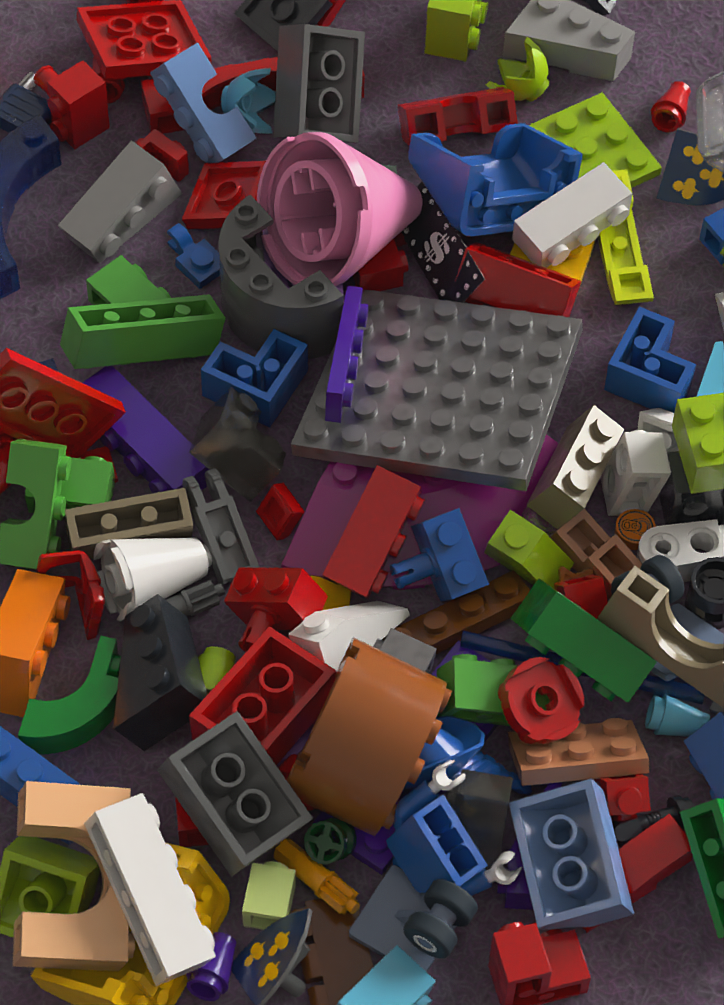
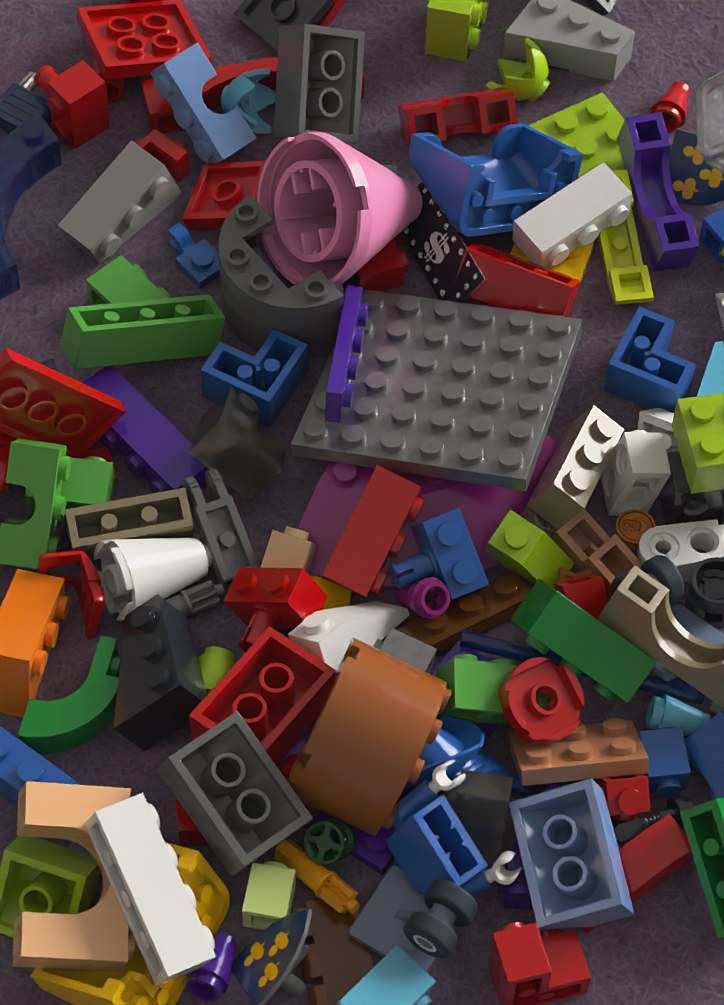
(280, 511): red tile -> none
(289, 550): none -> tan brick
(425, 597): none -> magenta cone
(664, 225): none -> dark purple arch
(667, 761): none -> blue brick

